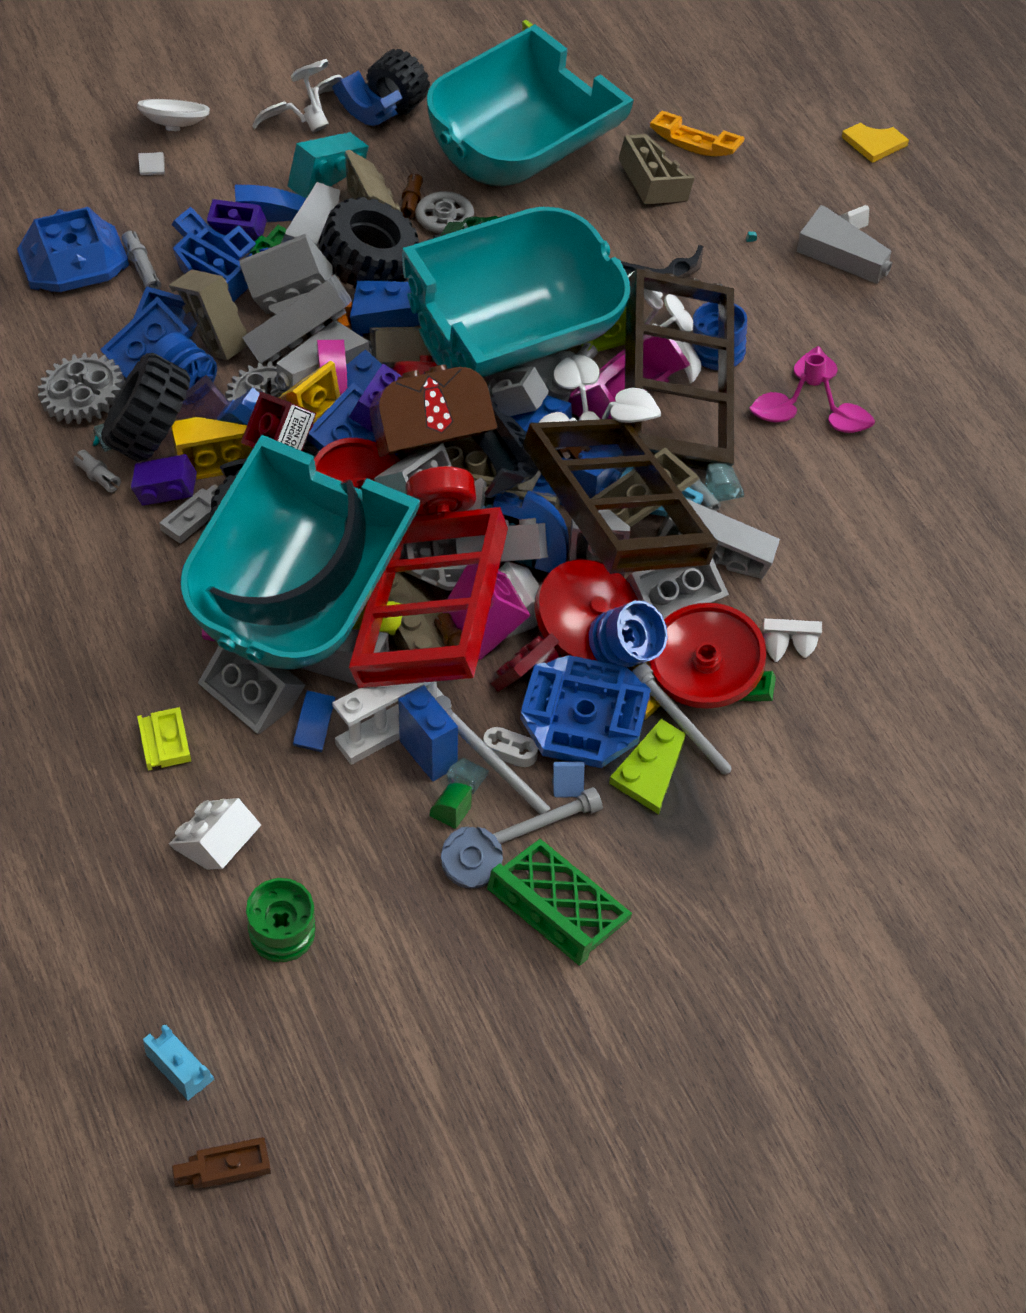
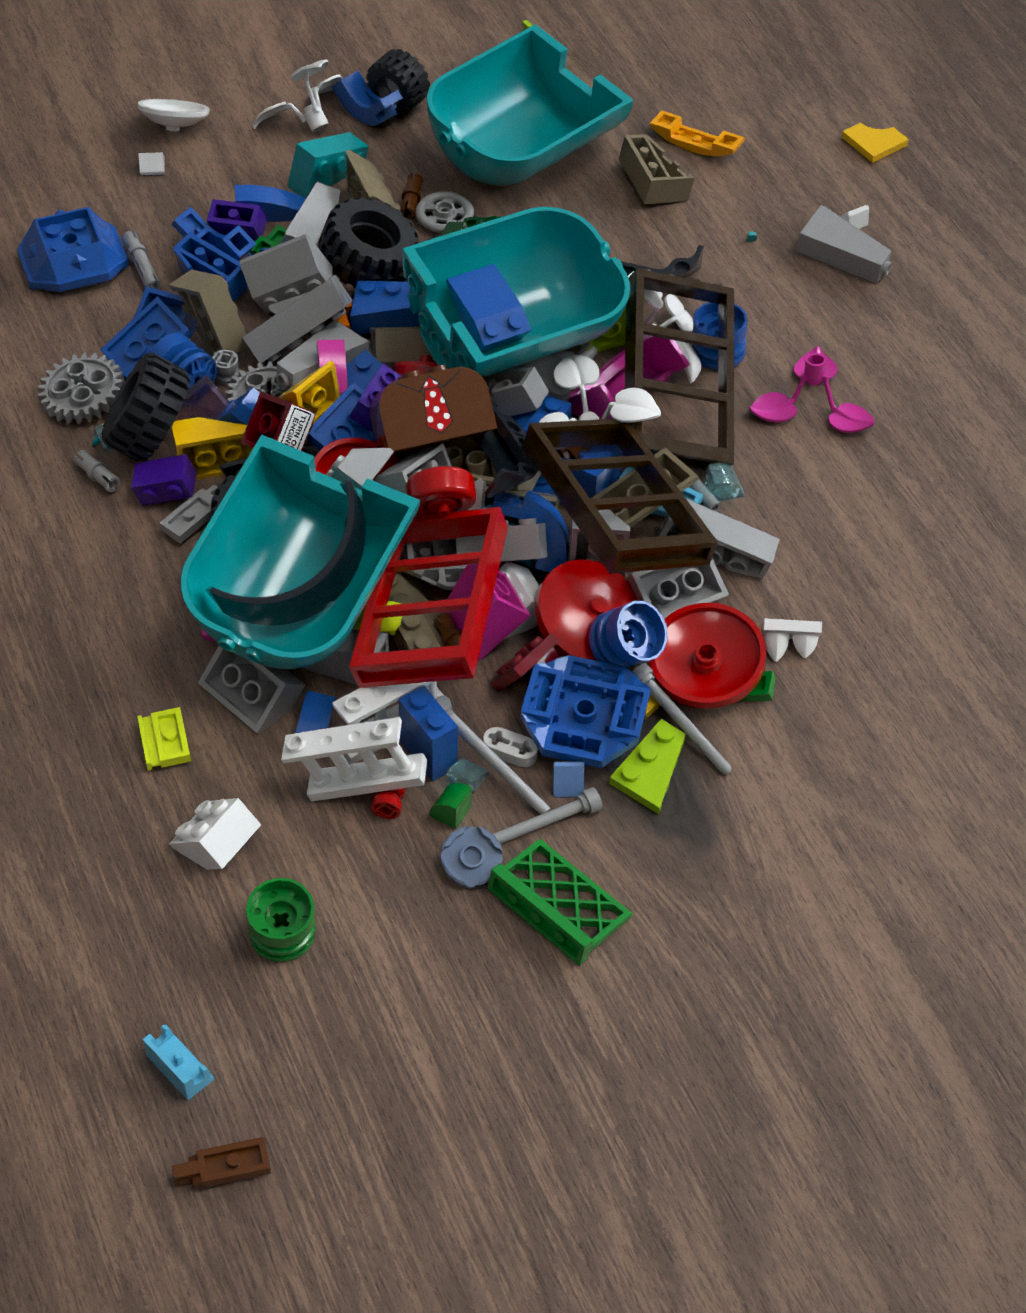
(227, 366): none -> light grey wheel
(355, 778): none -> white fence
(360, 465): none -> light grey slope
(387, 803): none -> red wheel
(488, 307): none -> blue slope

